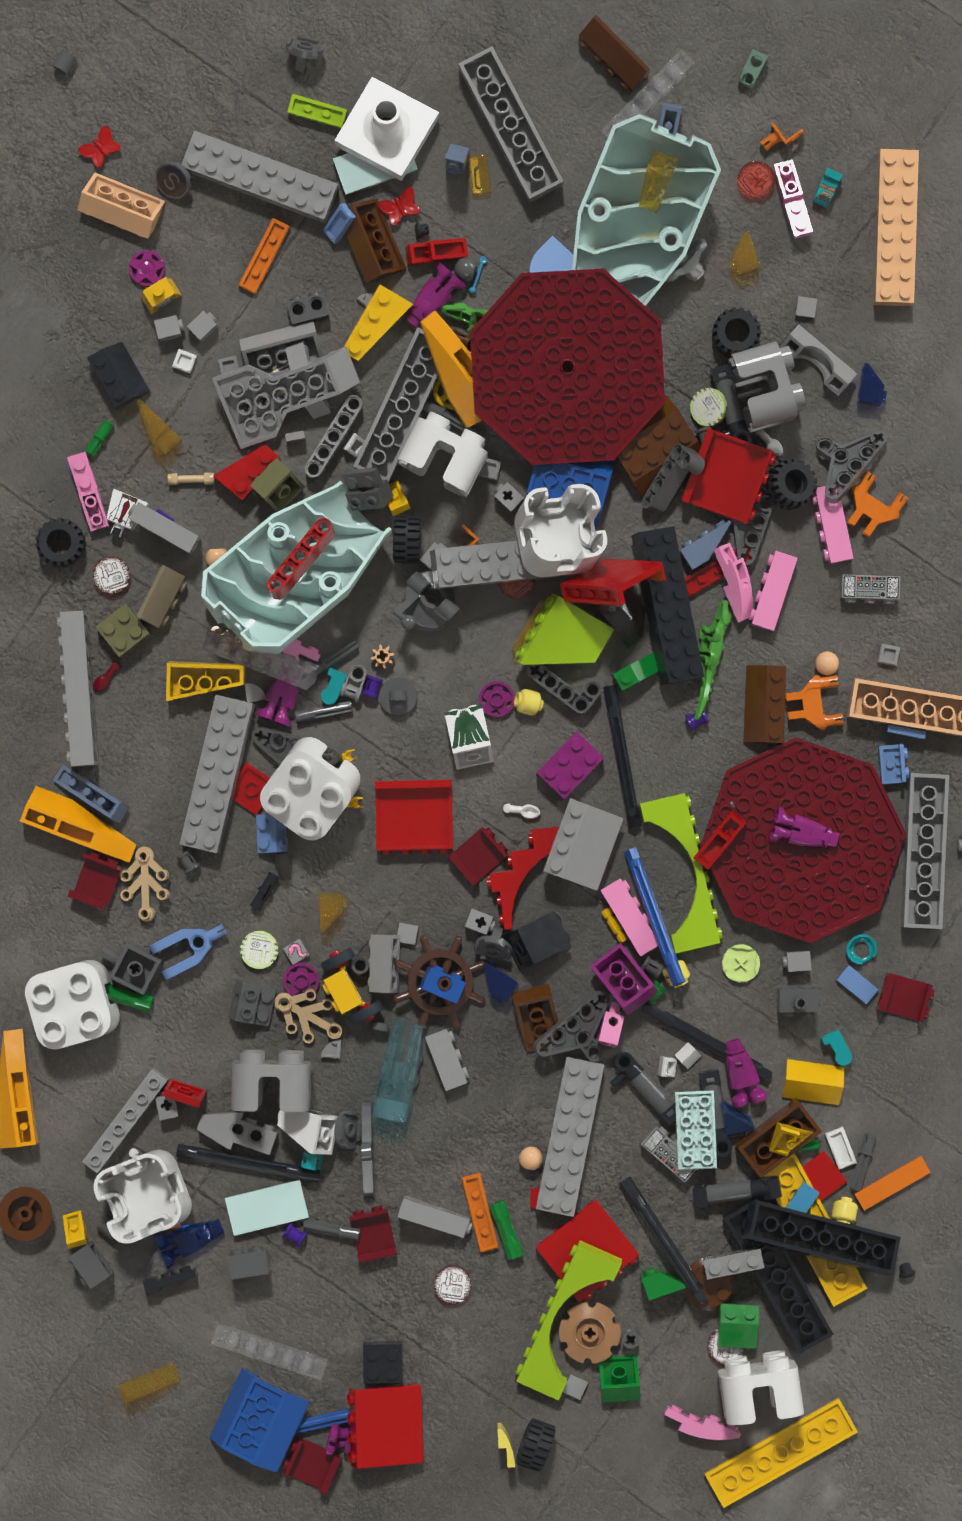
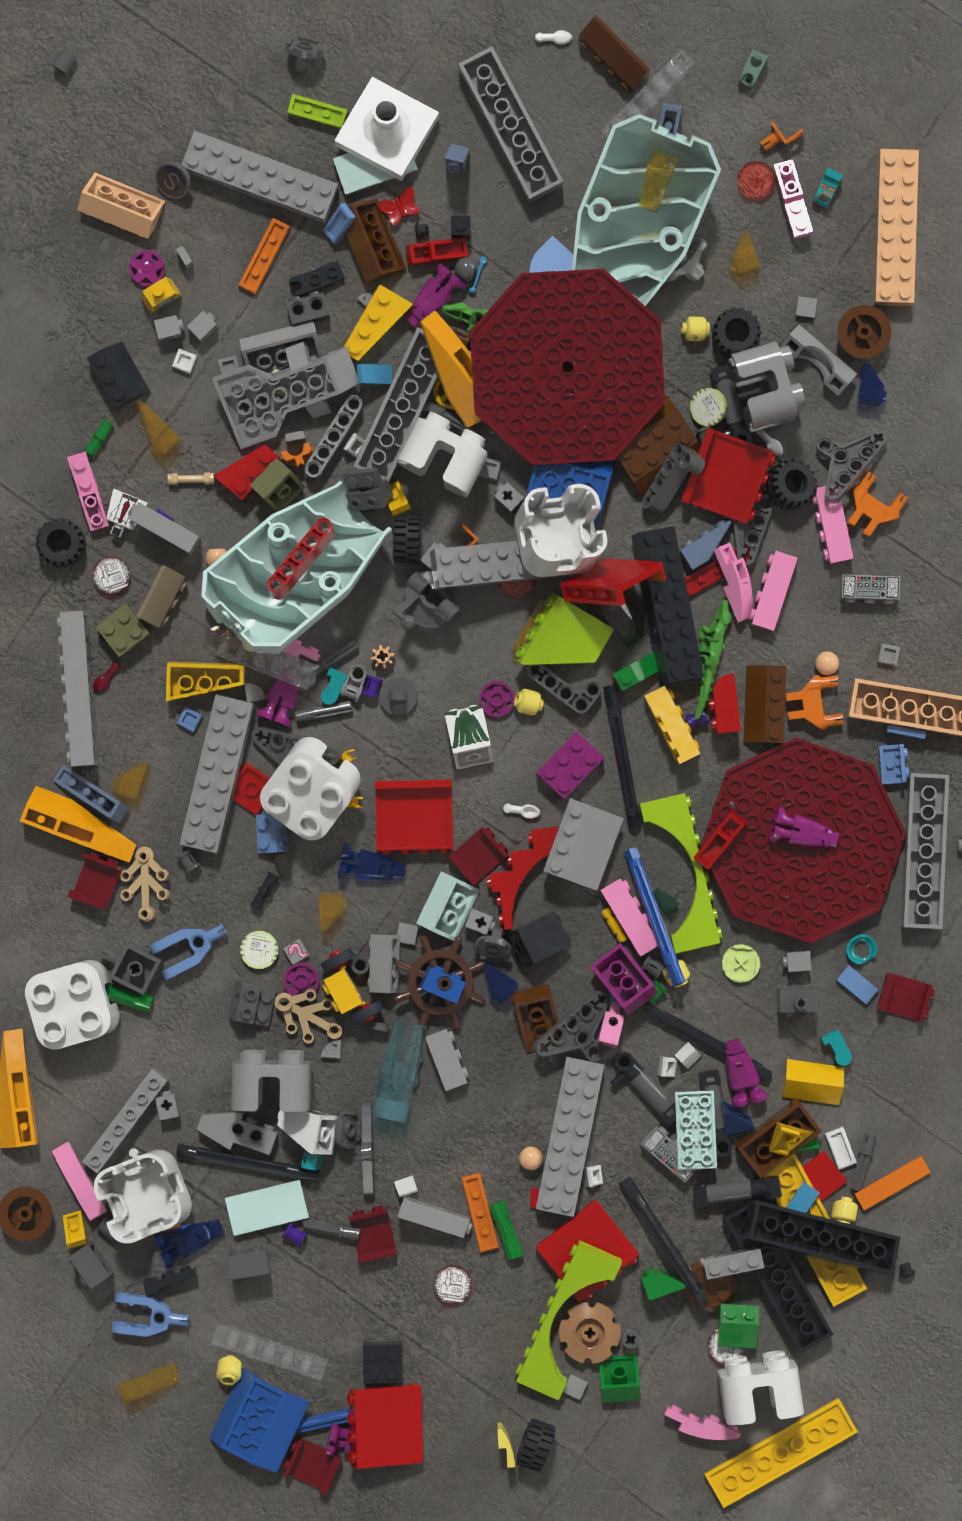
(79, 1180): none -> bright pink slope
(100, 148): red piece -> none
(130, 781): none -> clear yellow slope
(157, 1307): none -> medium blue piece
(184, 256): none -> light grey tile
(184, 1093): red tile -> none
(189, 719): none -> medium blue tile
(229, 1370): none -> light yellow head
(300, 459): none -> orange piece
(317, 278): none -> black plate
(370, 865): none -> clear blue piece
(374, 374): none -> dark azure tile
(406, 1186): none -> white slope
(448, 906): none -> light aqua slope
(460, 227): none -> black brick
(479, 174): clear yellow tile -> none
(559, 37): none -> white piece
(593, 1176): none -> white slope
(665, 901): none -> clear green cone
(672, 725): none -> yellow wedge
(695, 329): none -> light yellow head
(724, 706): none -> red brick
(864, 331): none -> reddish brown piece

